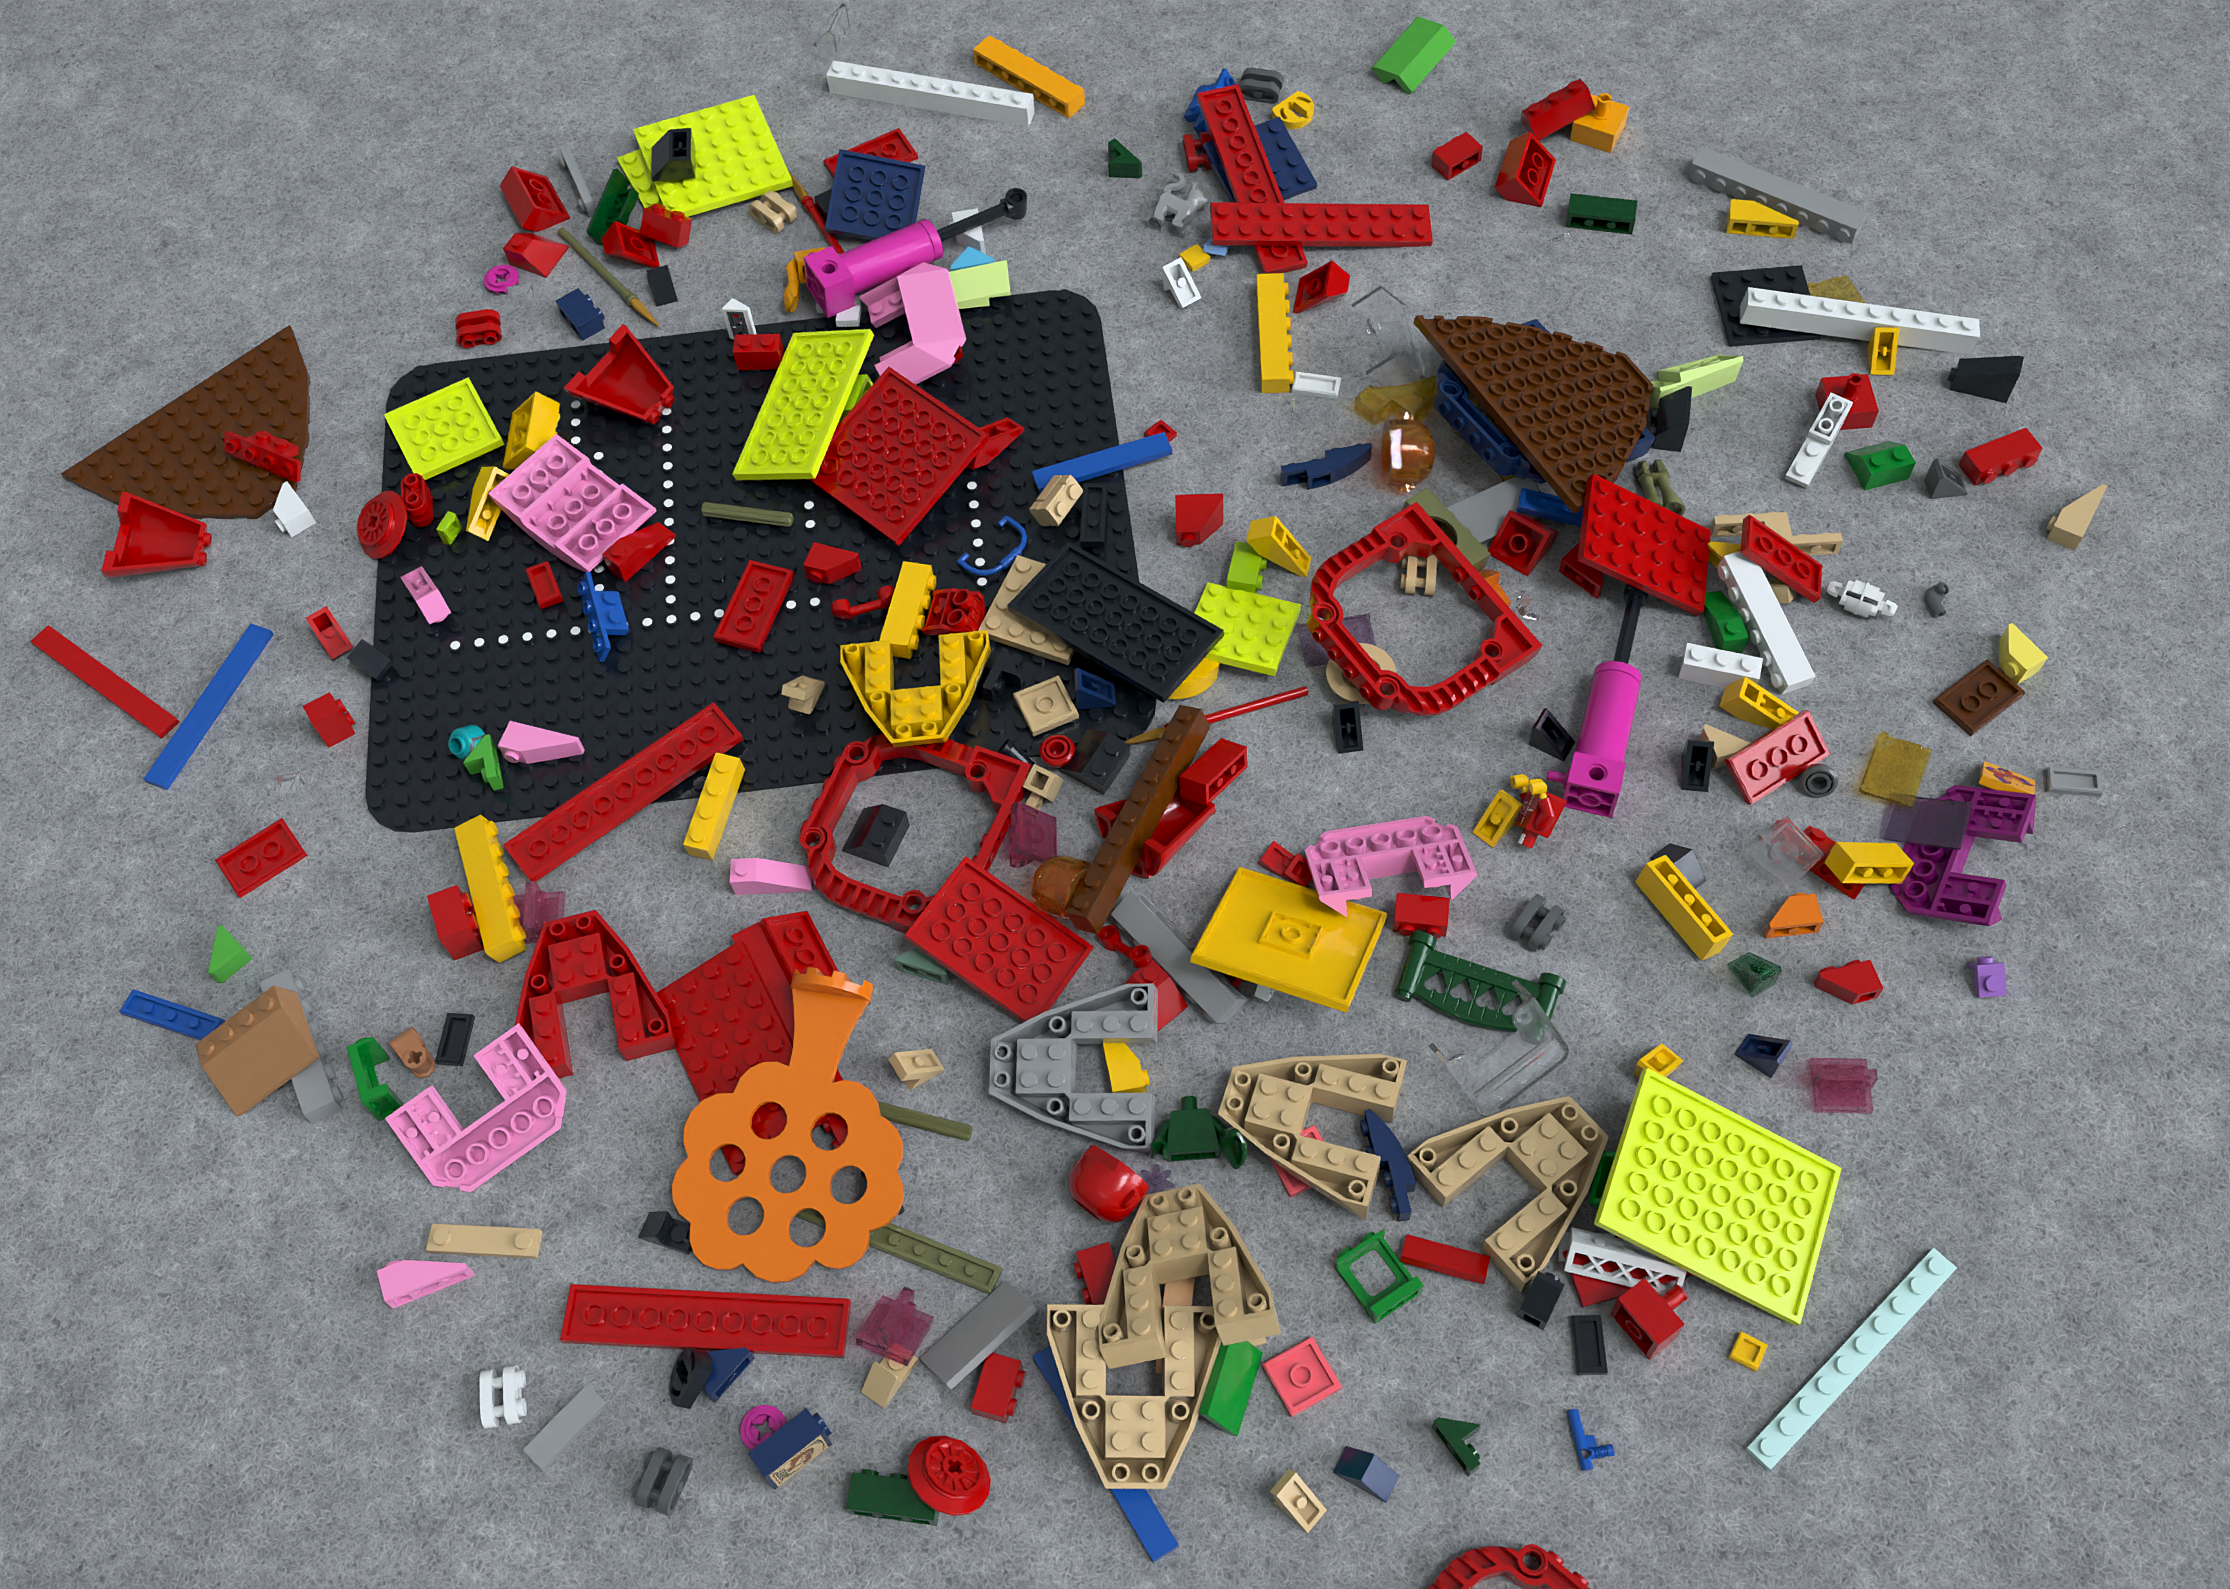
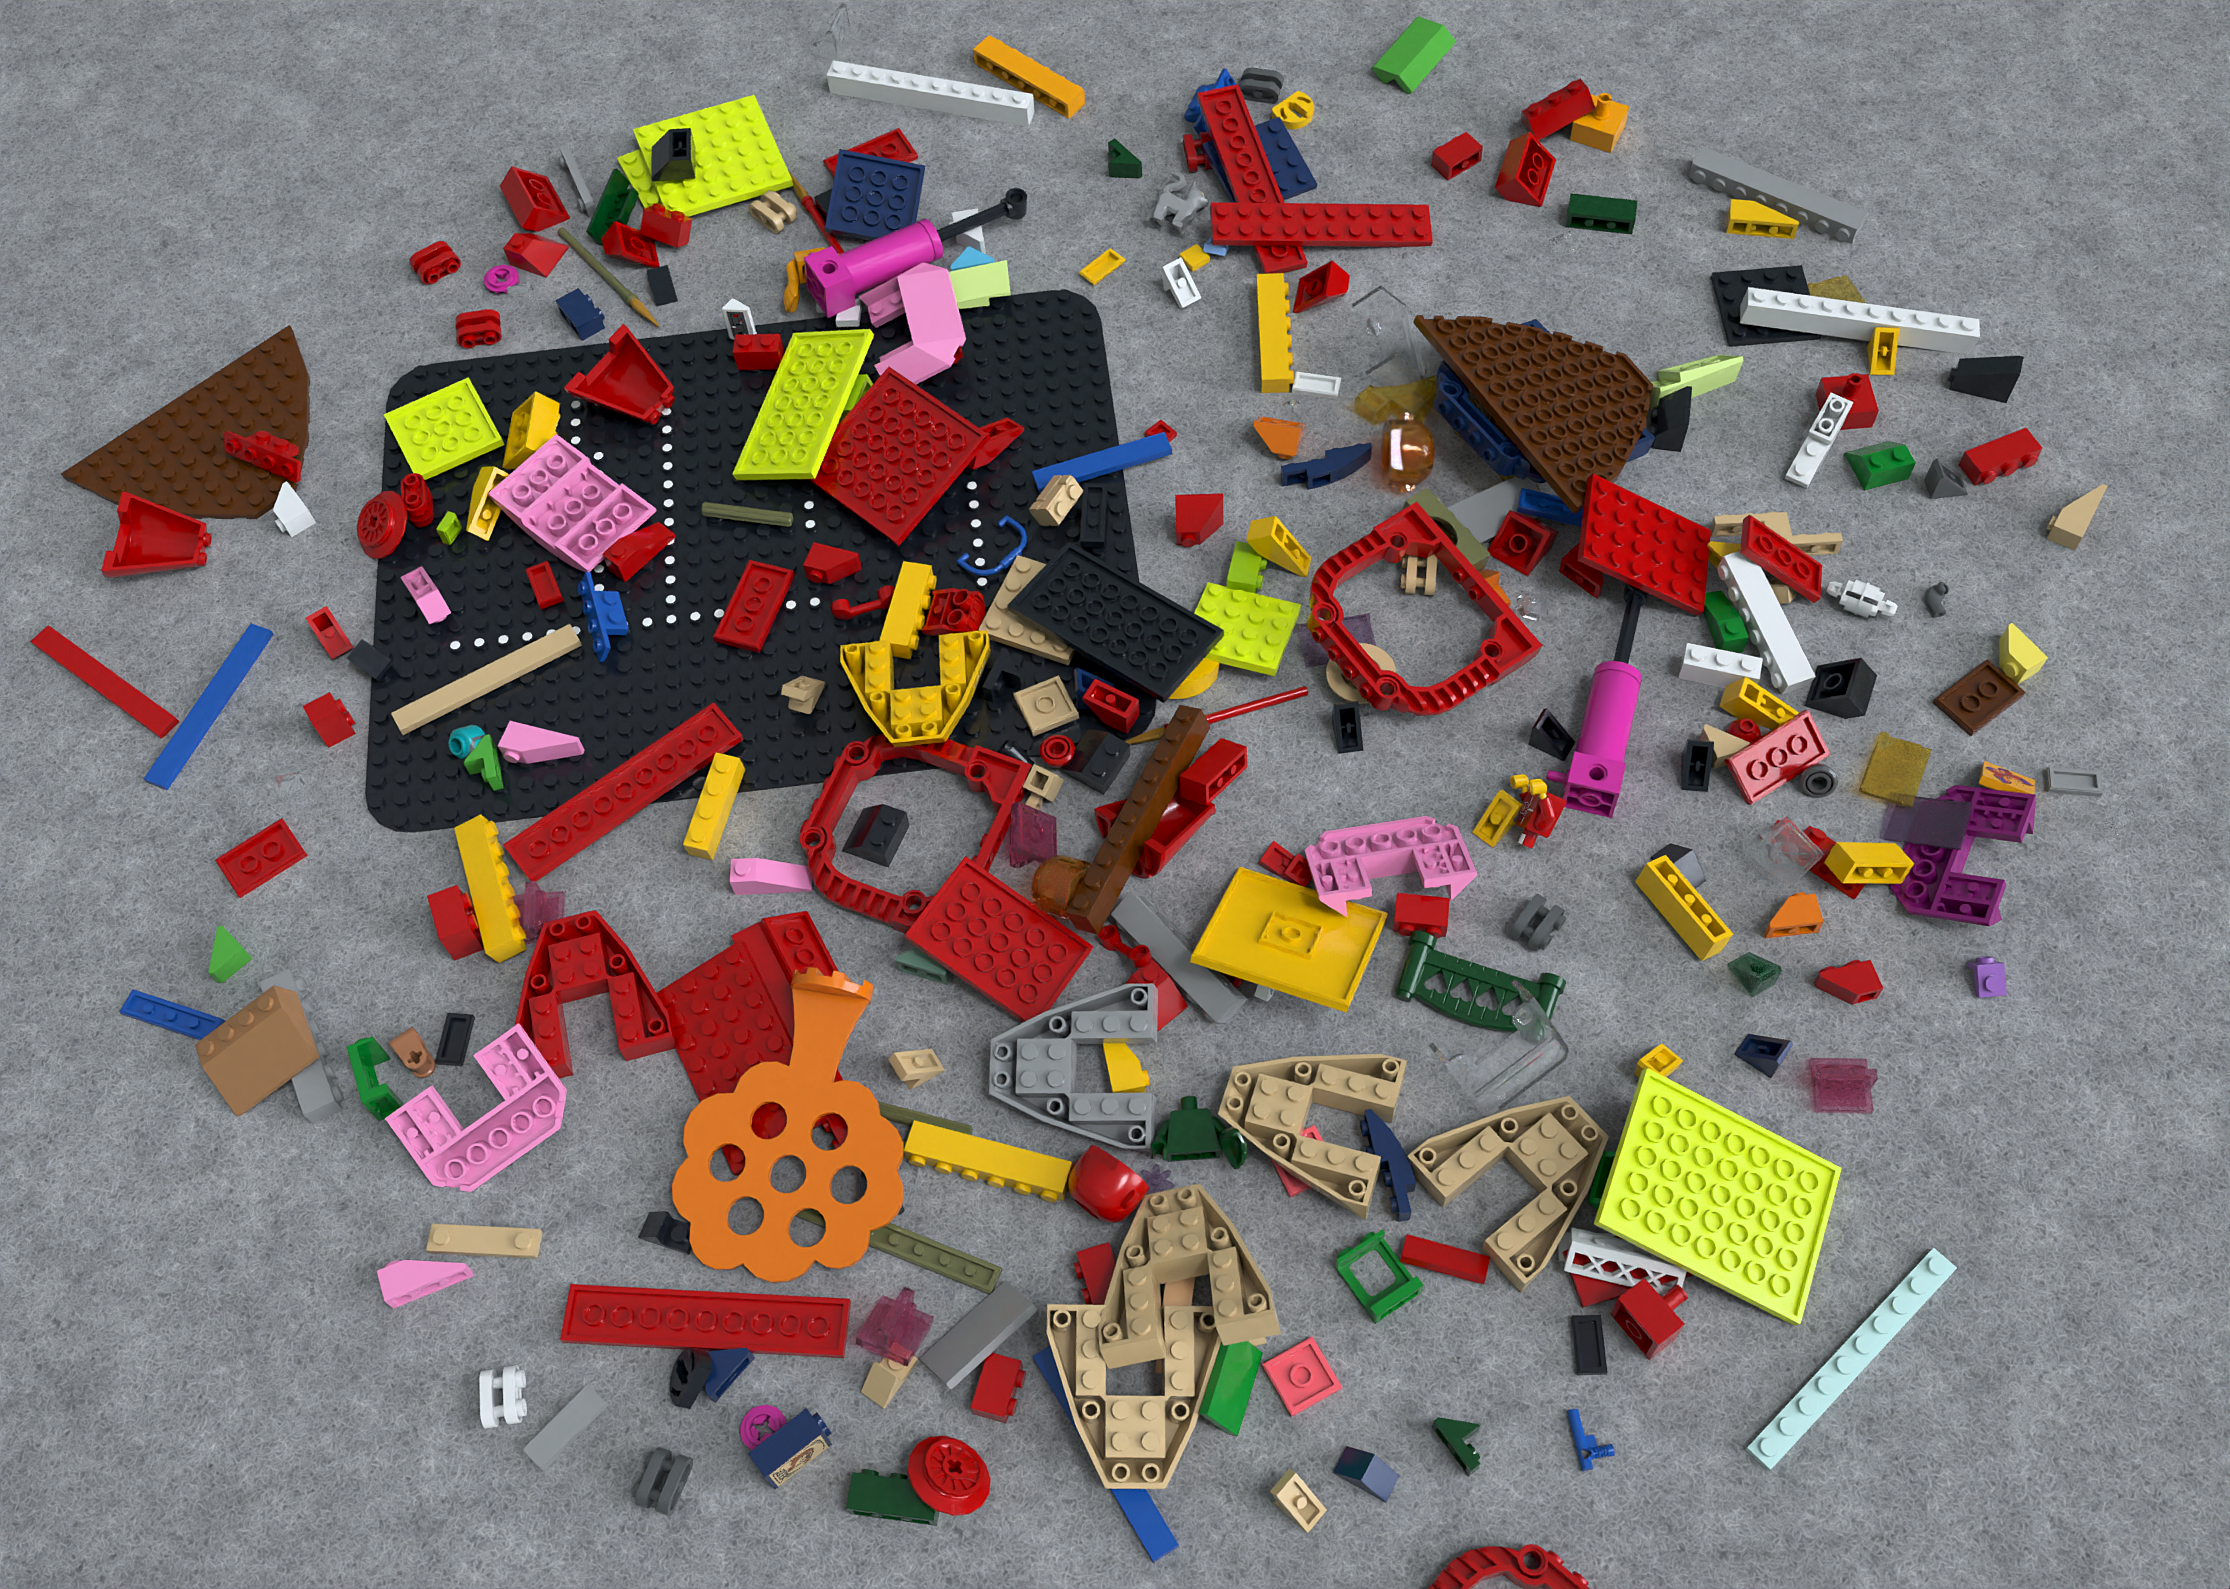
(434, 262): none -> red brick
(486, 679): none -> tan tile
(988, 1161): none -> yellow brick
(1102, 266): none -> yellow tile
(1112, 705): none -> red slope
(1280, 435): none -> orange slope
(1541, 1299): black slope -> none
(1659, 478): olive piece -> none
(1744, 729): none -> red brick
(1748, 1351): yellow tile -> none
(1842, 688): none -> black slope

